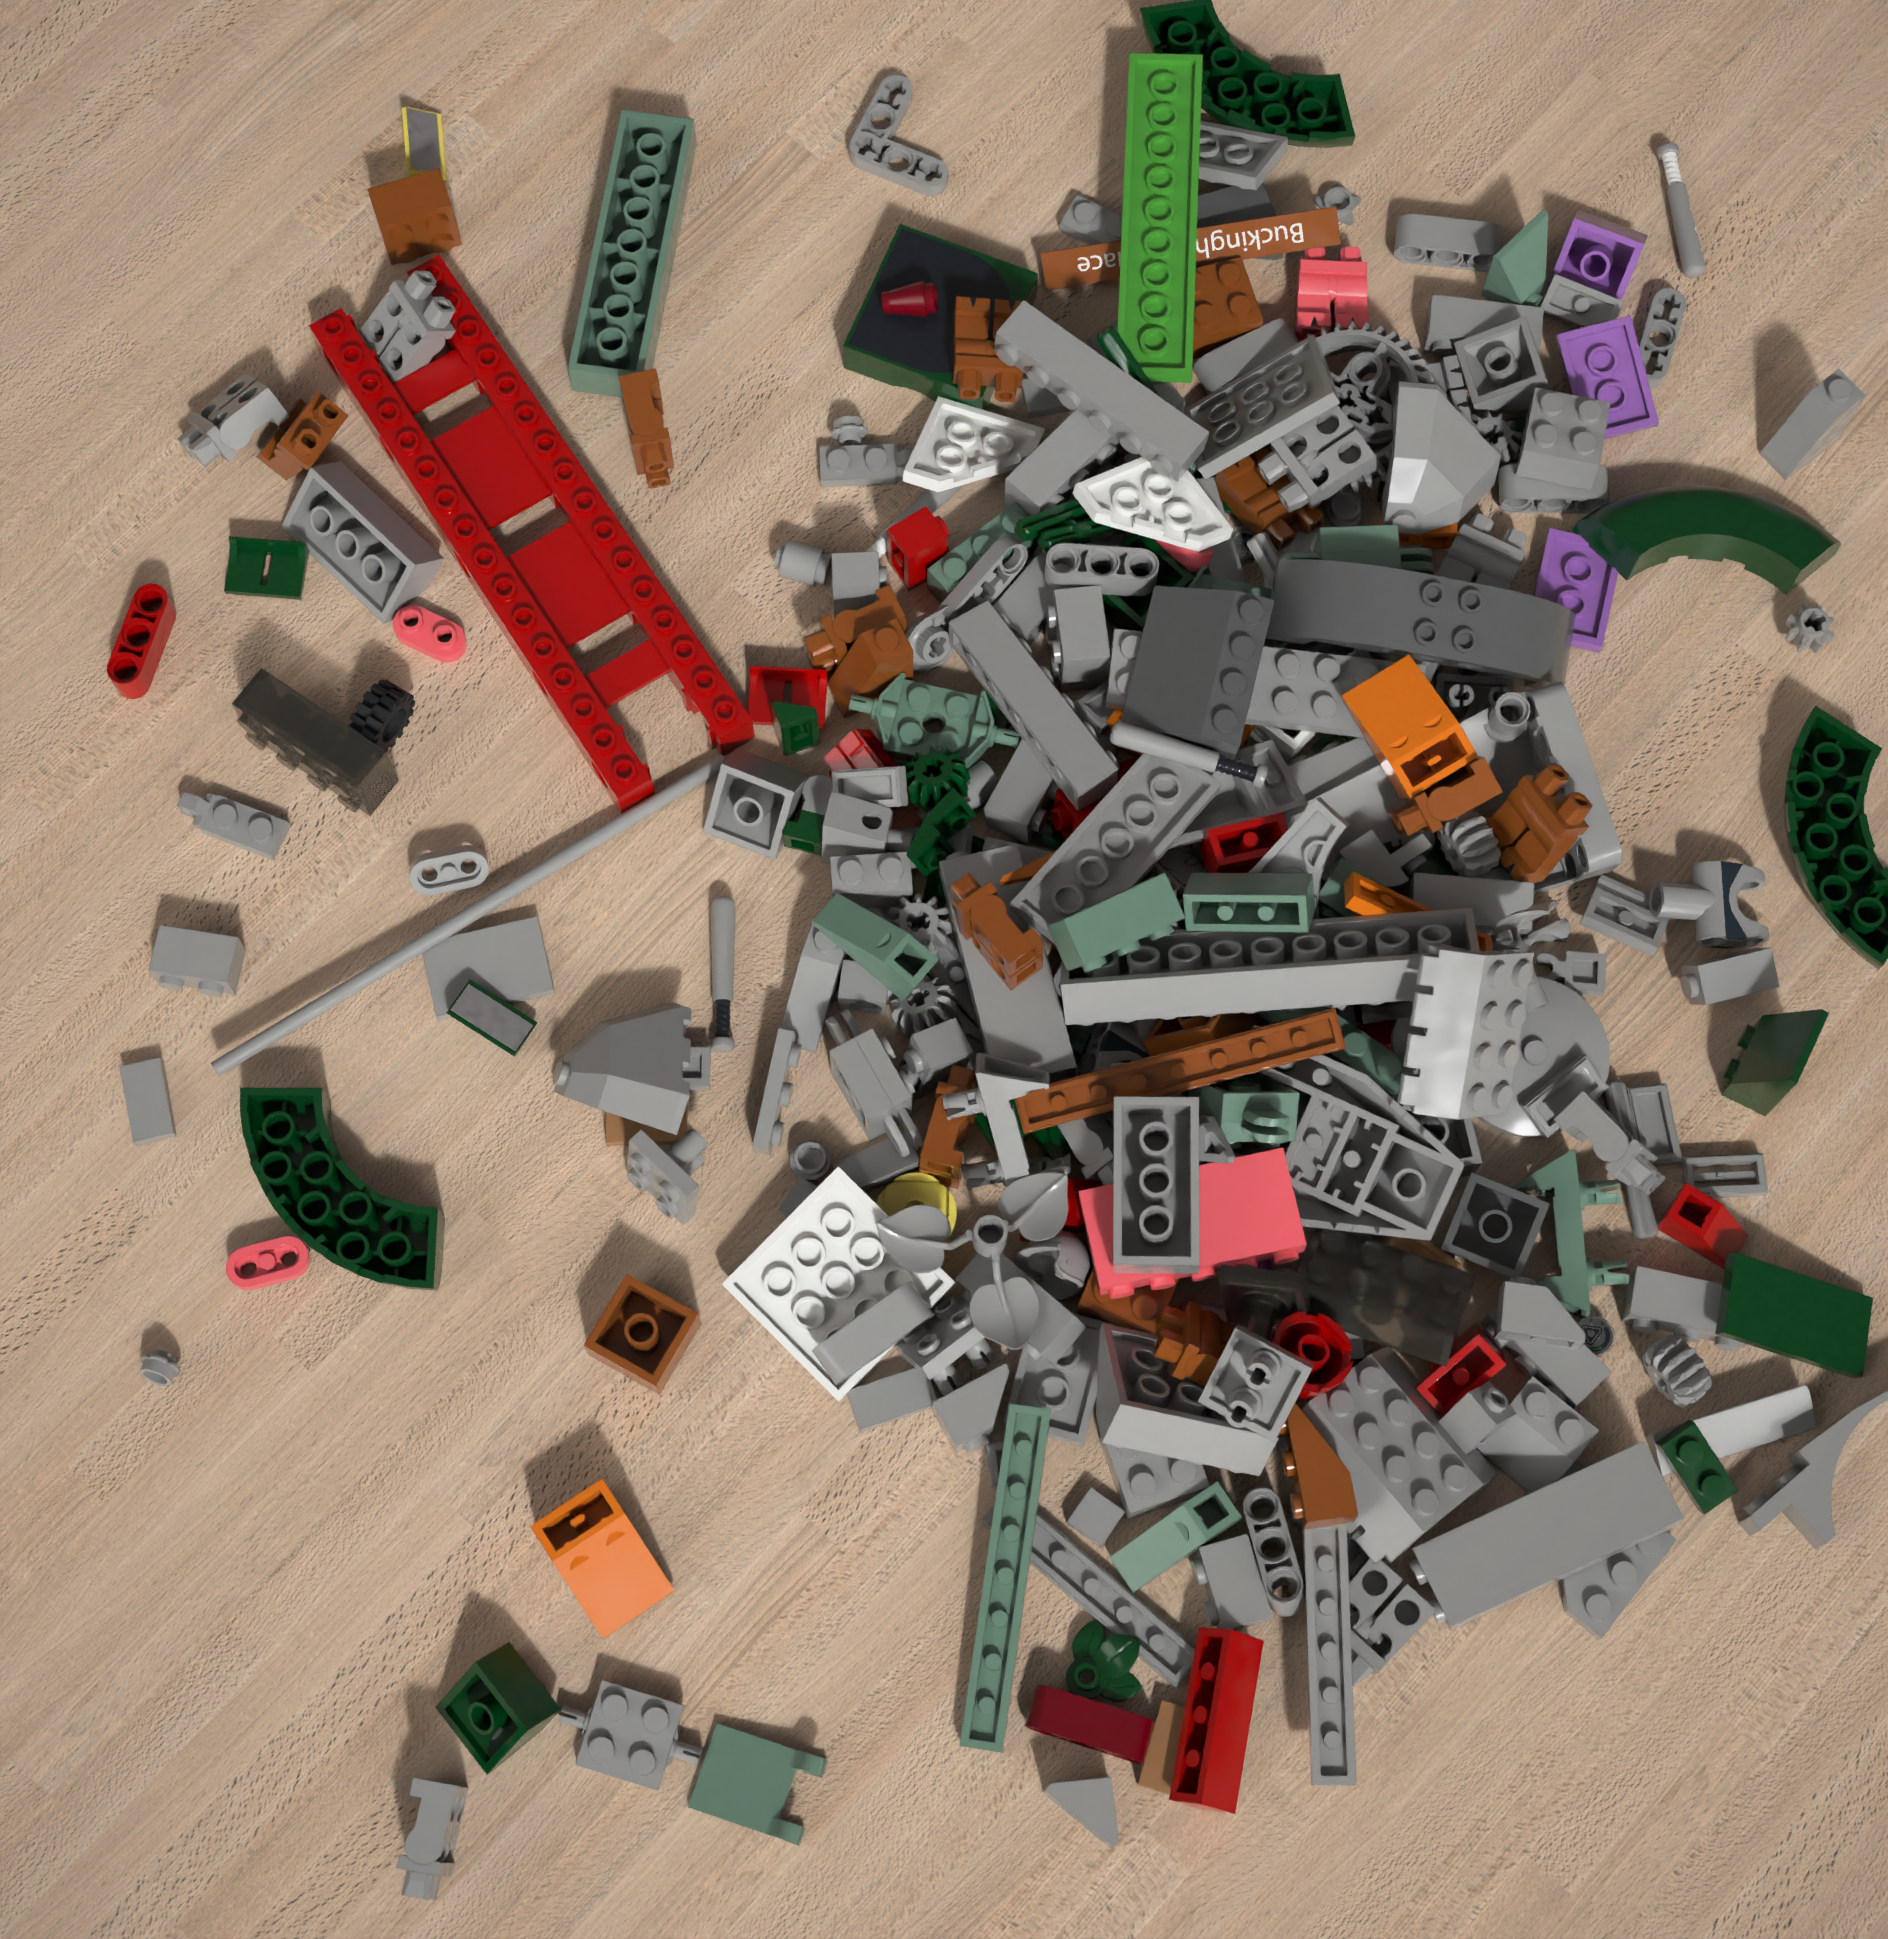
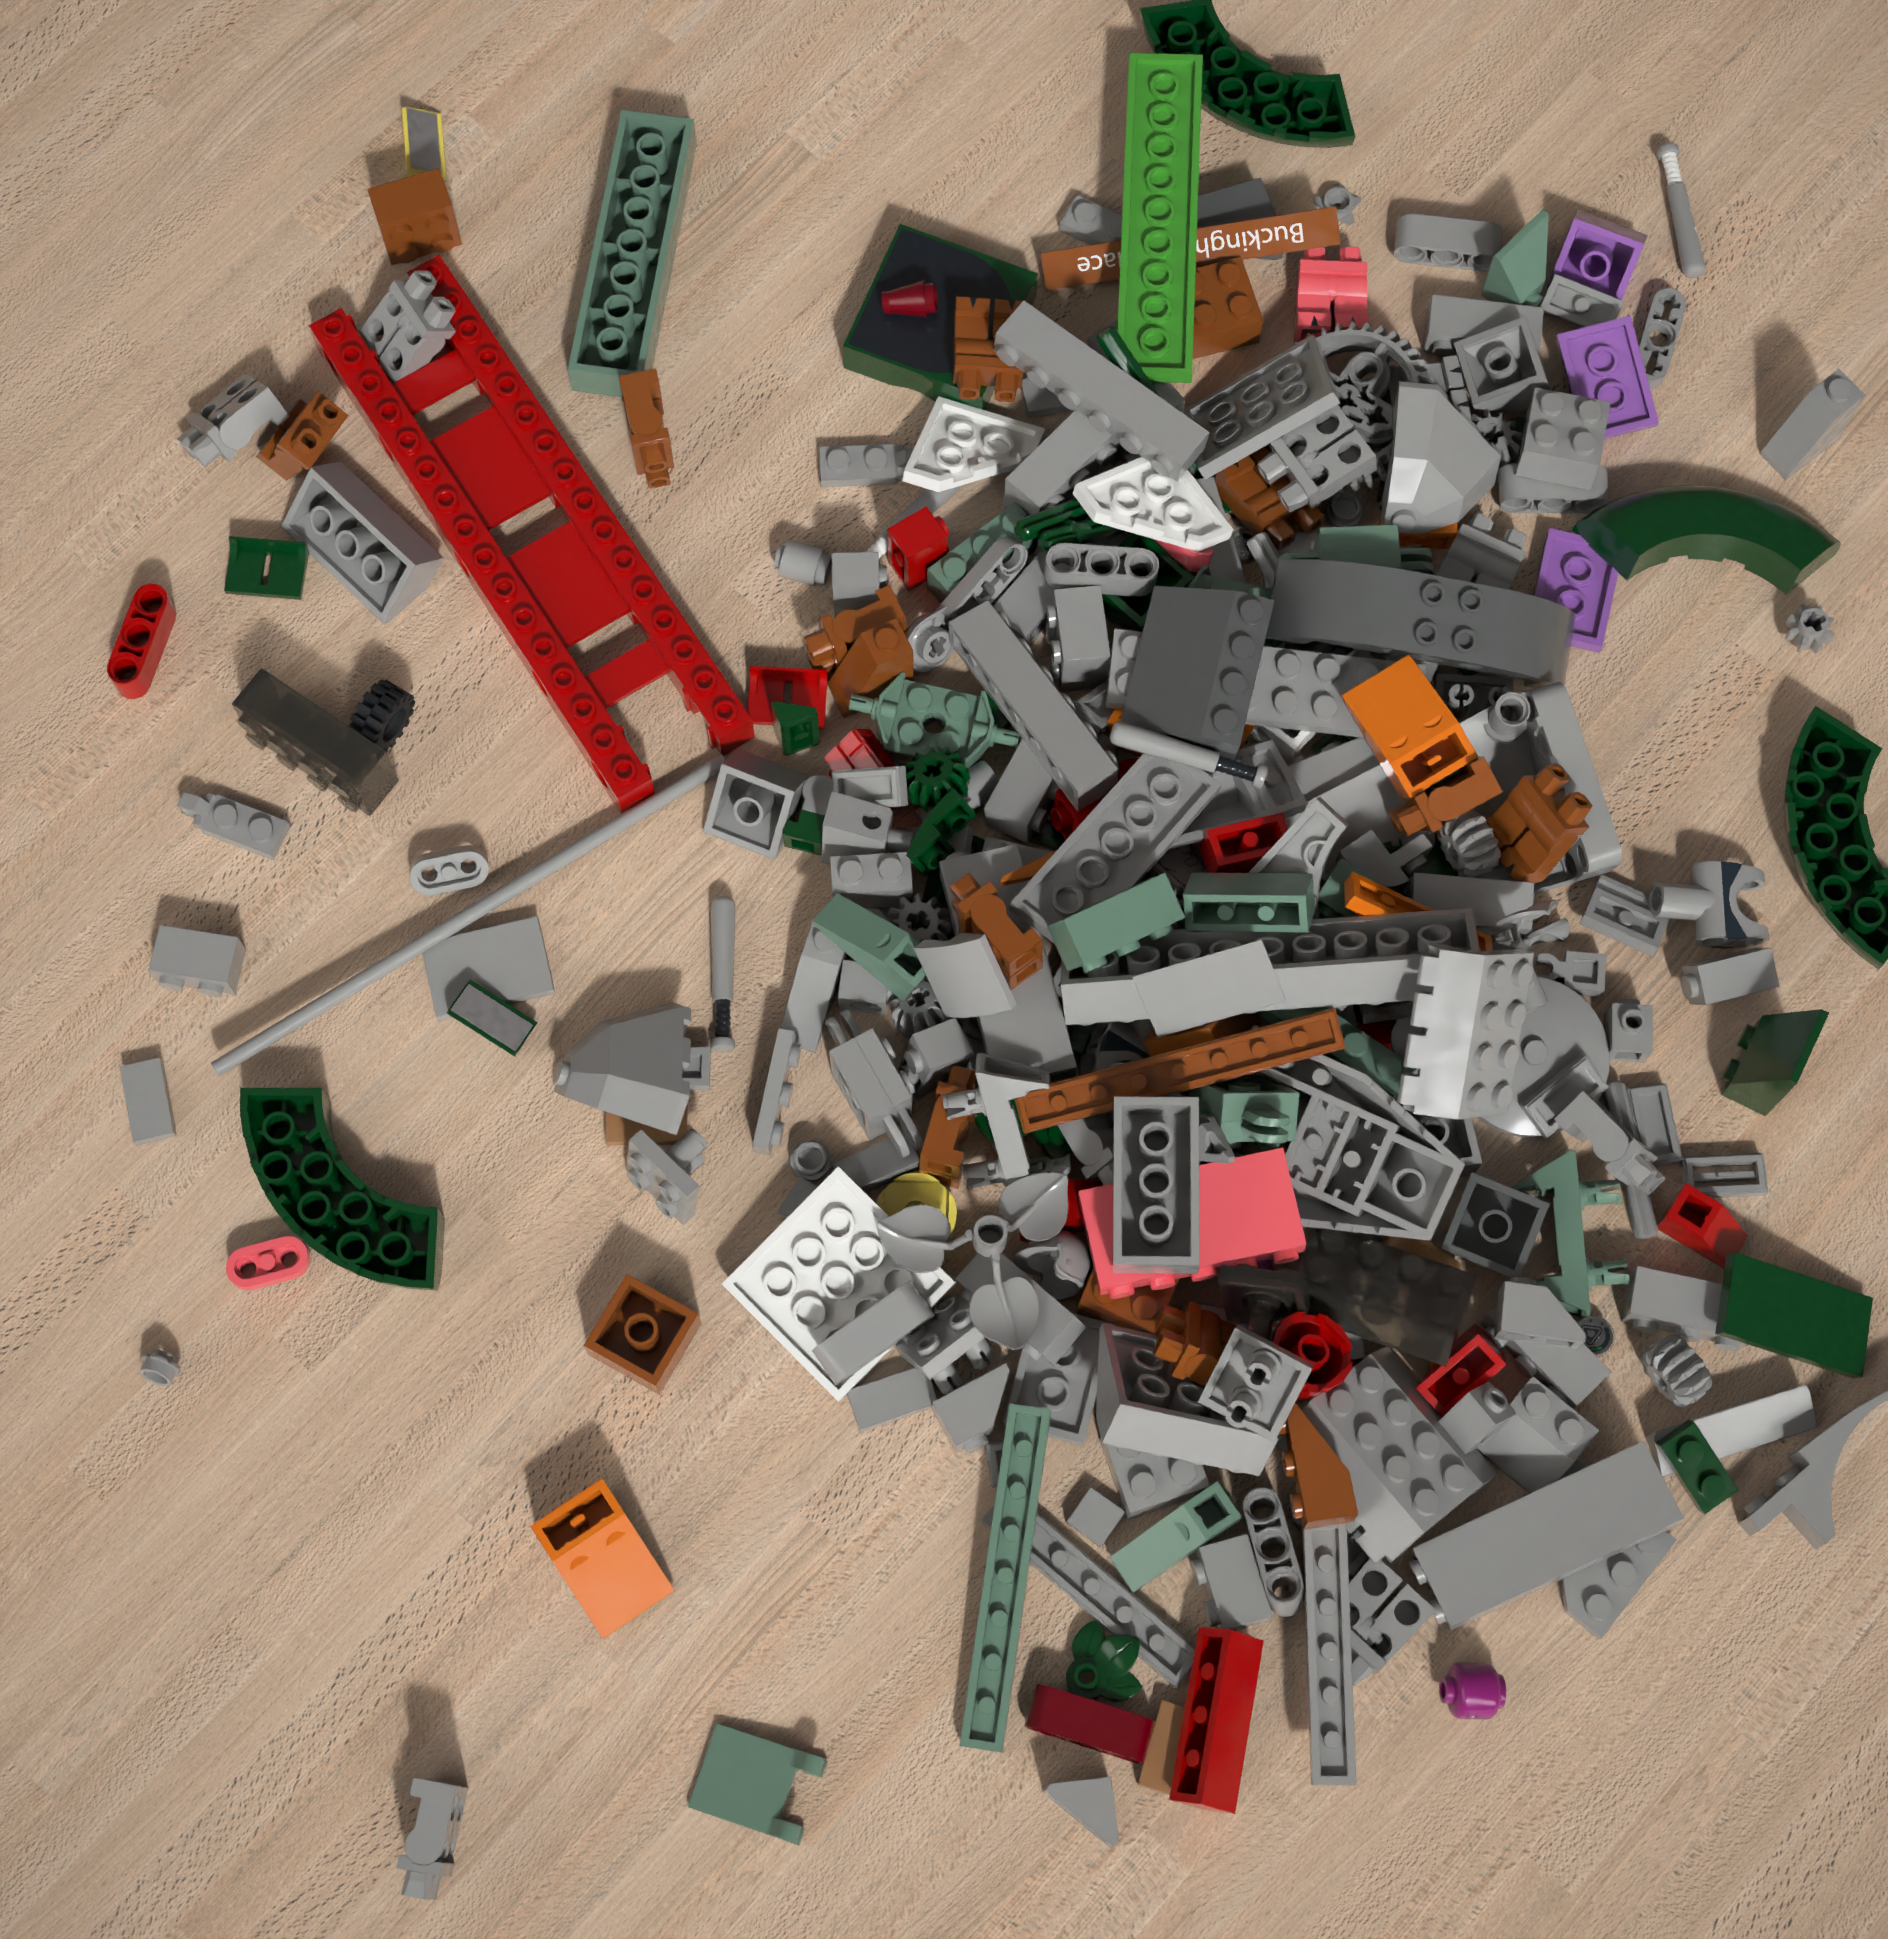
(427, 633): coral plate -> none
(497, 1707): dark green slope -> none
(630, 1735): light grey plate -> none
(848, 430): light grey plate -> none
(881, 141): light grey beam -> none
(965, 976): none -> light grey slope
(1209, 988): none -> light grey sticker
(1238, 155): light grey plate -> none
(1244, 354): light grey beam -> none
(1473, 1690): none -> magenta head
(1629, 1030): none -> light grey brick

